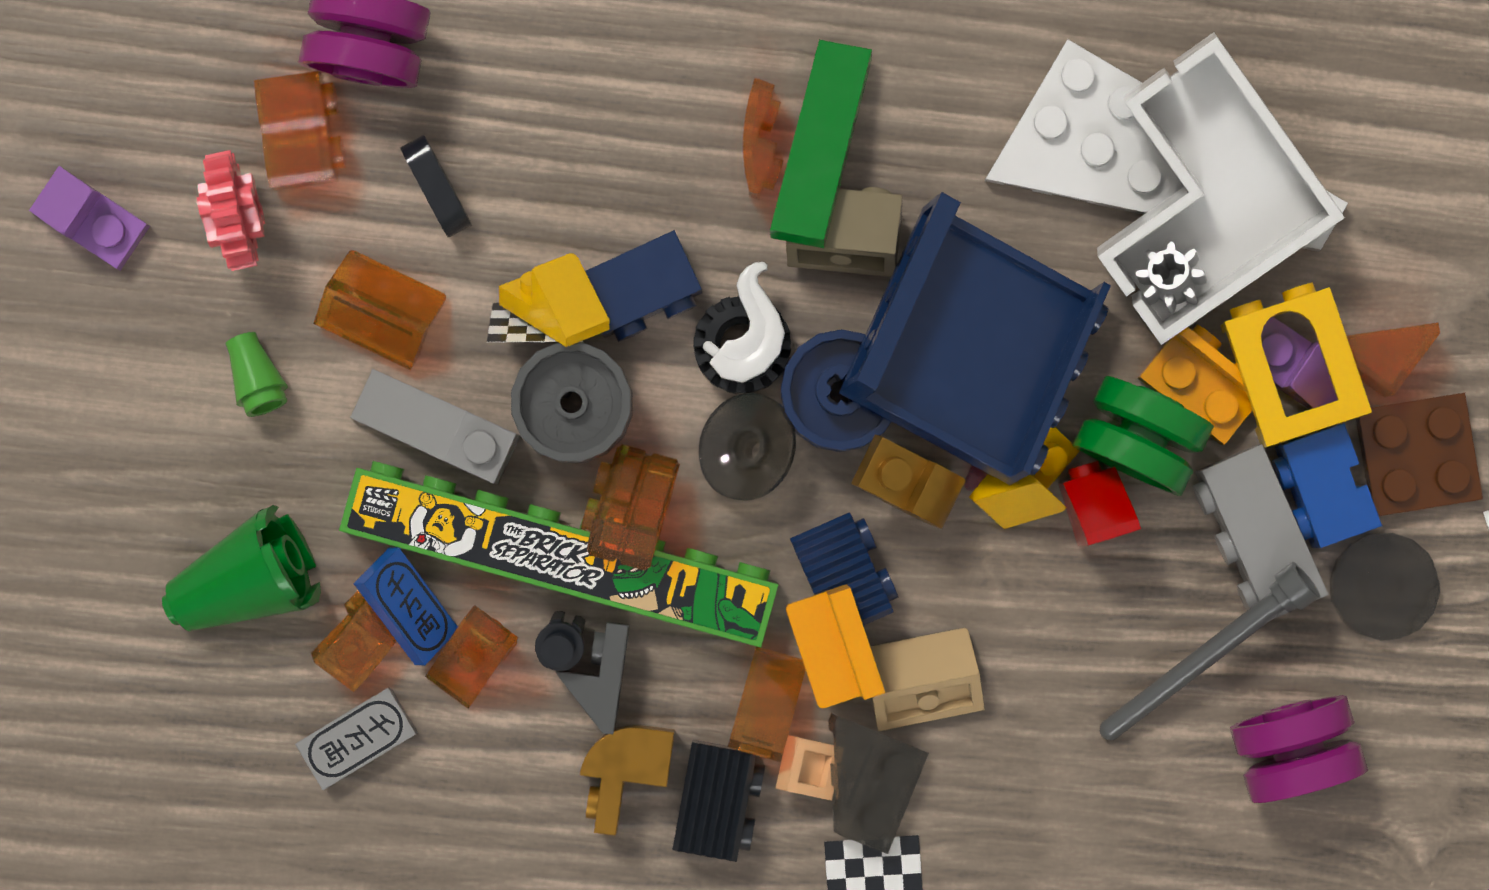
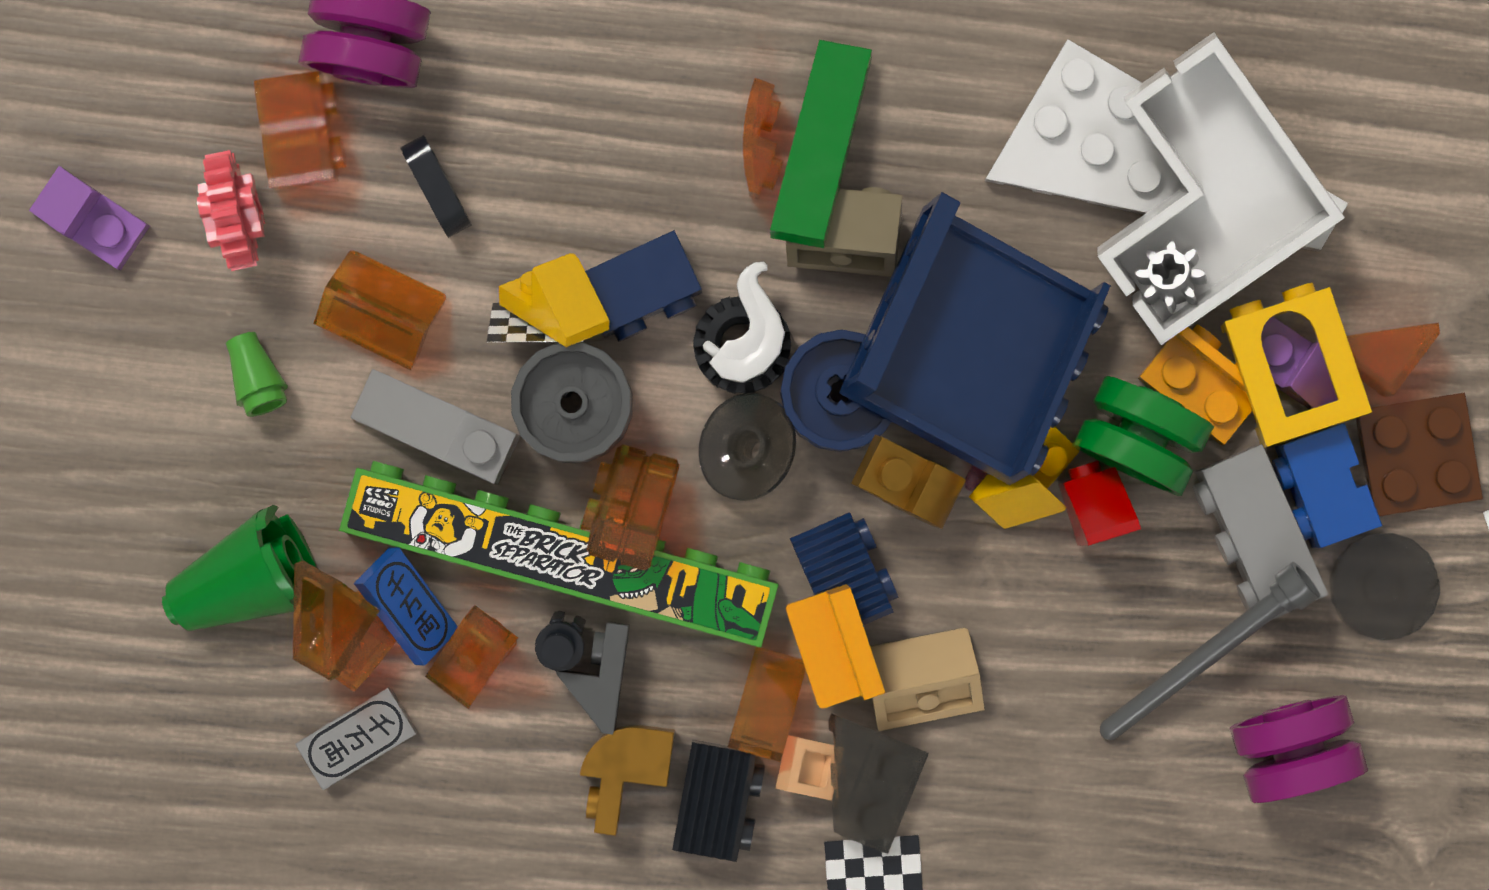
(327, 621): none -> clear orange slope

